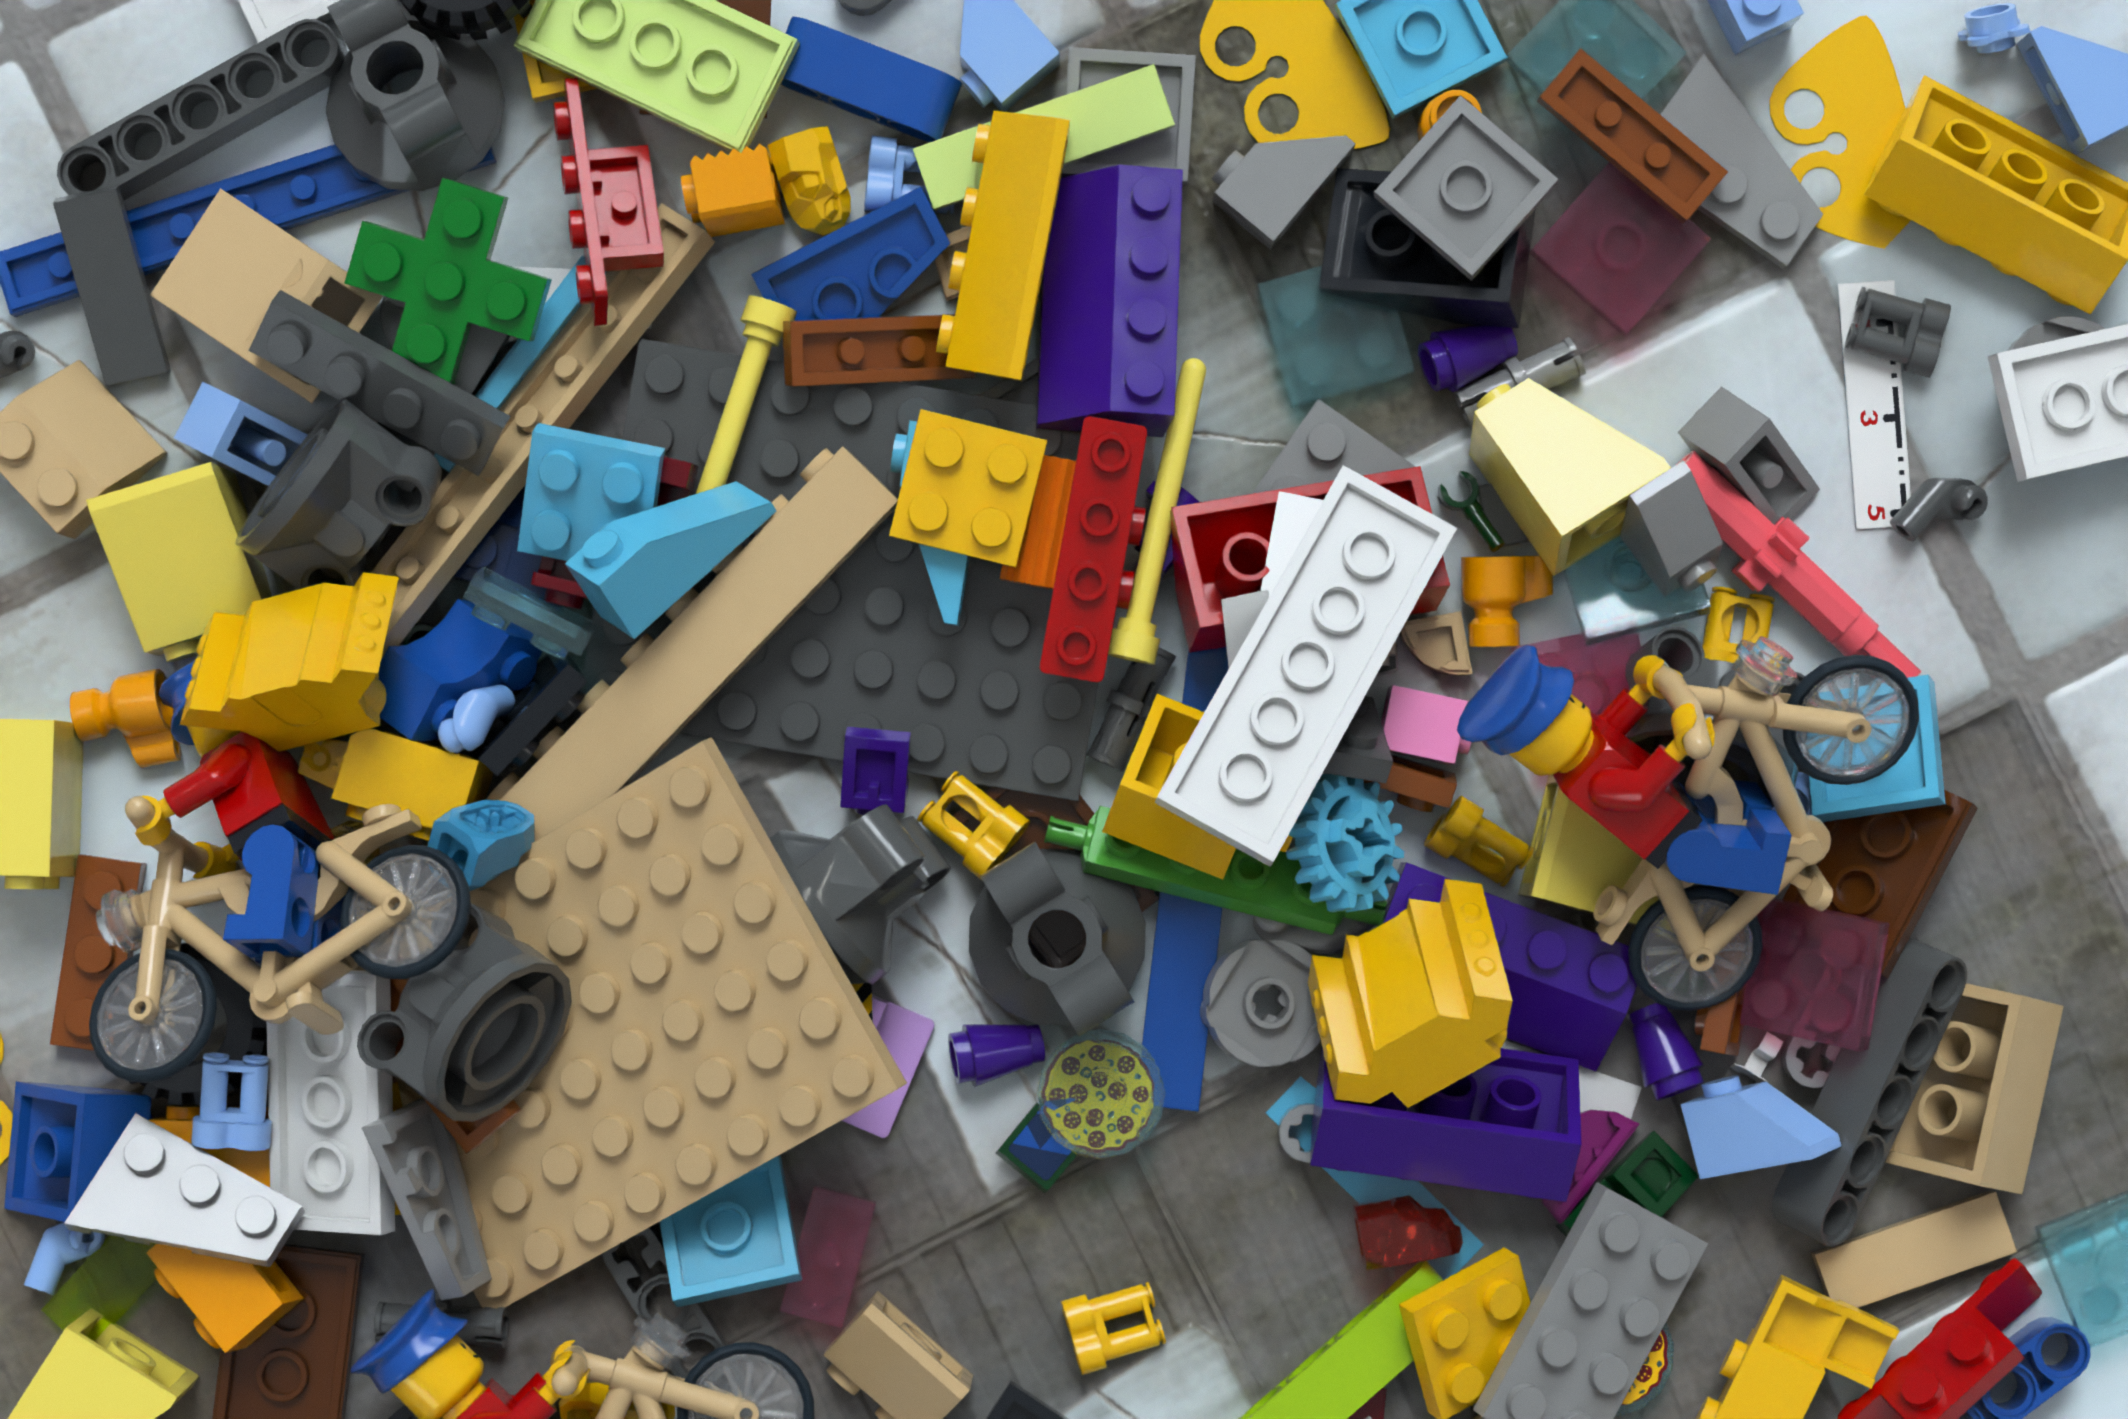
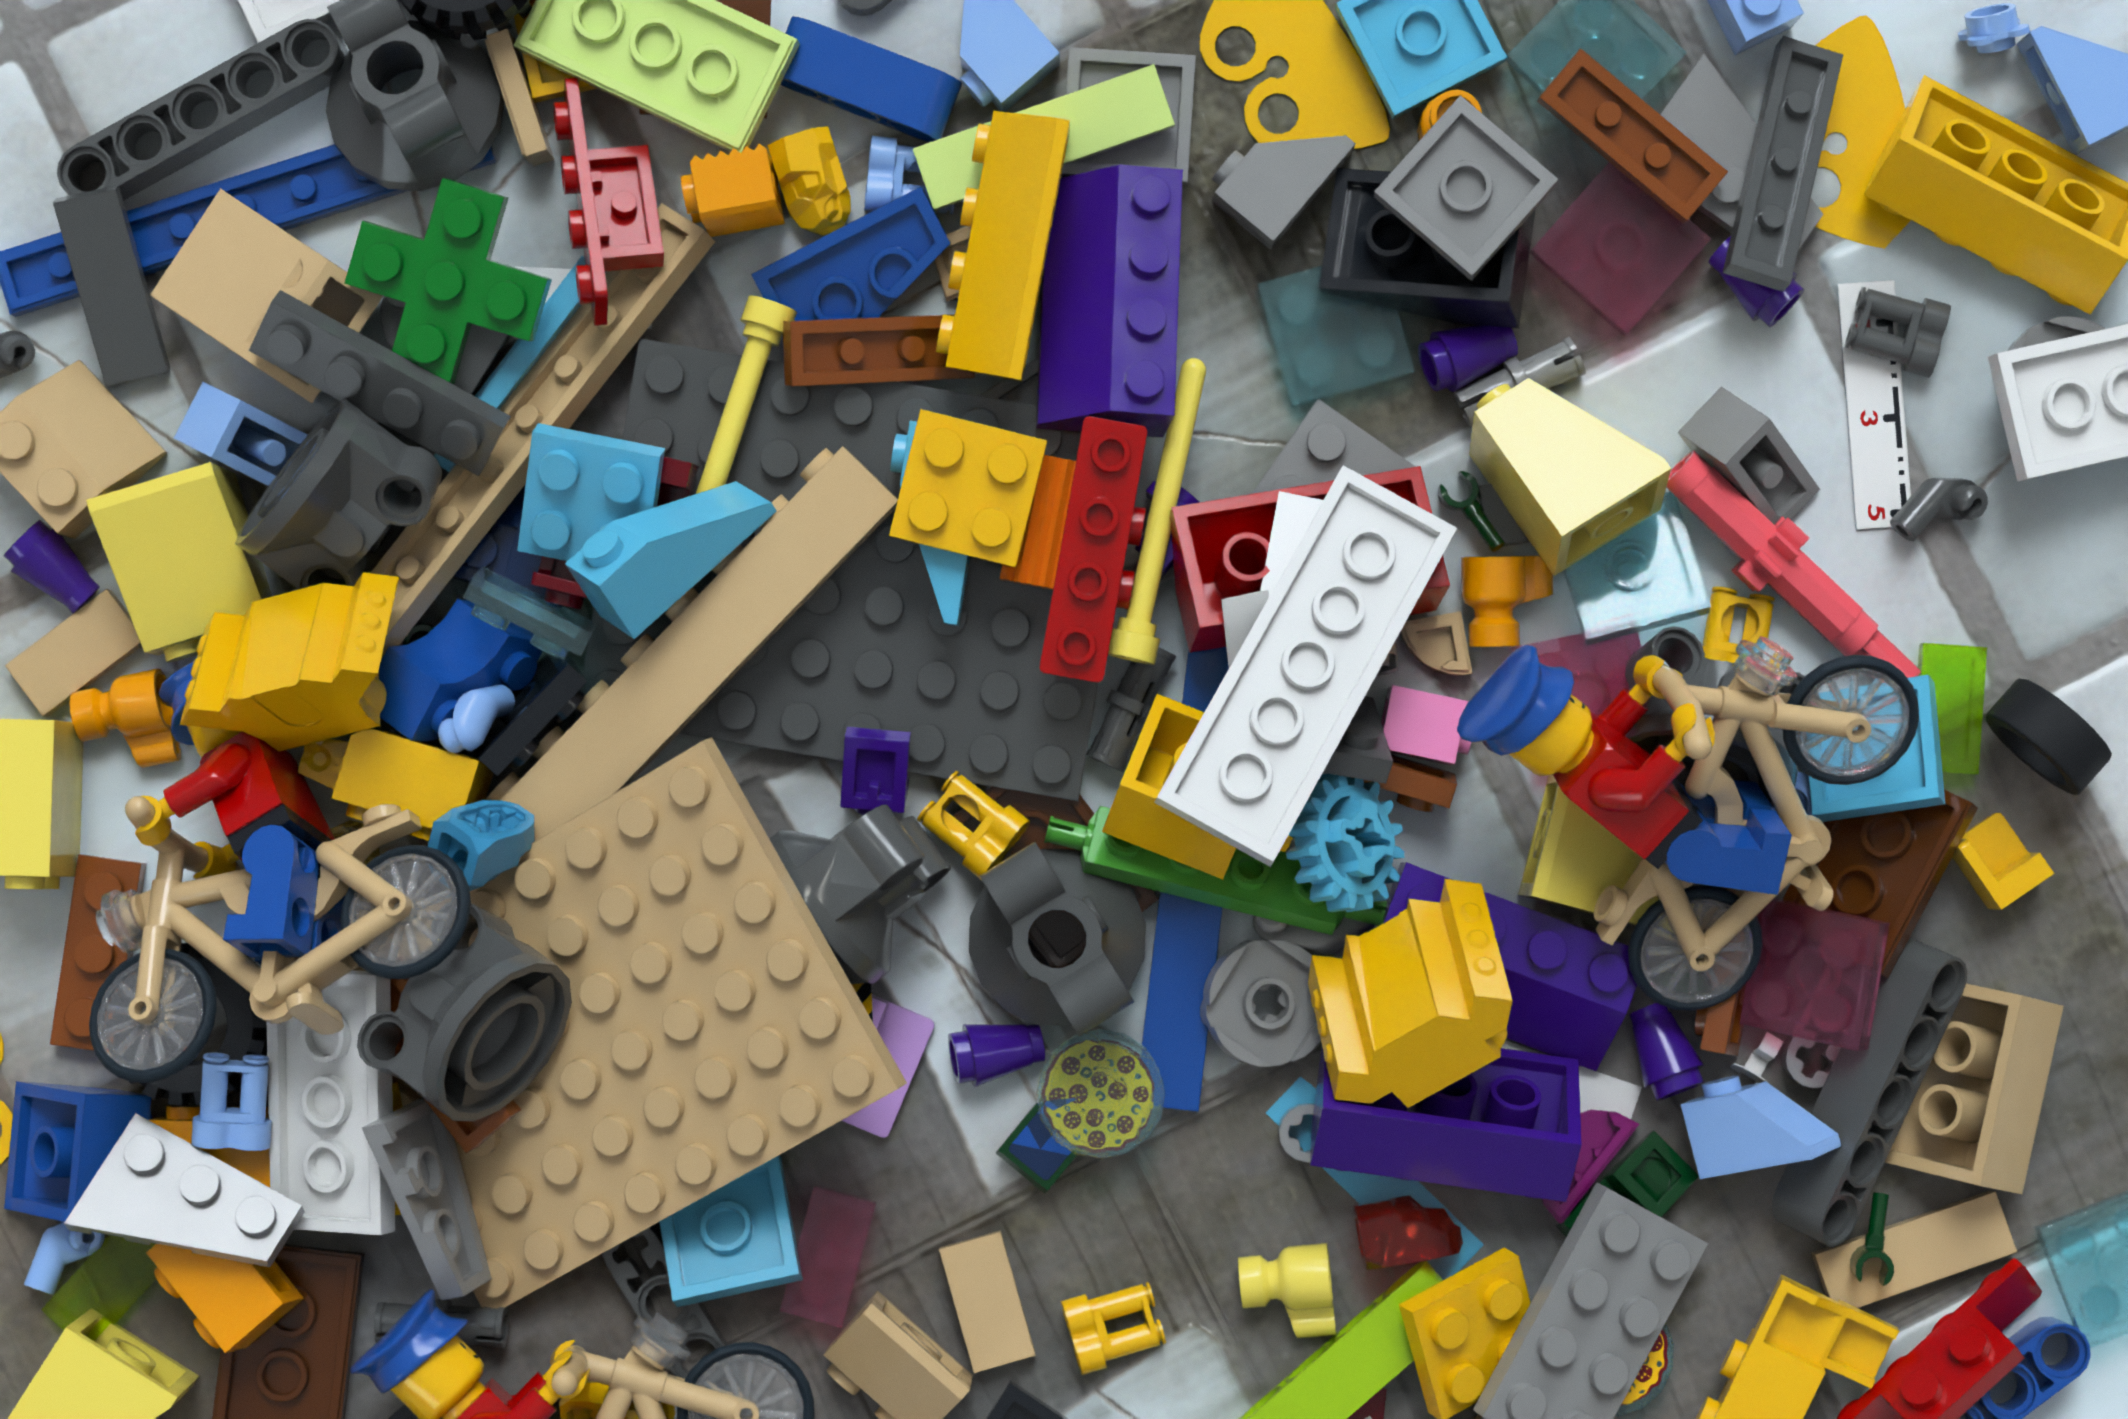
(51, 566): none -> dark purple cone
(75, 653): none -> tan tile
(518, 98): none -> tan tile
(987, 1301): none -> tan tile
(1299, 1280): none -> light yellow piece
(1468, 834): yellow piece -> none
(1672, 531): light grey slope -> none
(1757, 299): none -> dark purple cone
(1783, 164): none -> dark grey plate
(1874, 1242): none -> dark green hand
(1959, 700): none -> clear neon green tile
(1999, 862): none -> yellow panel
(2048, 736): none -> black tyre

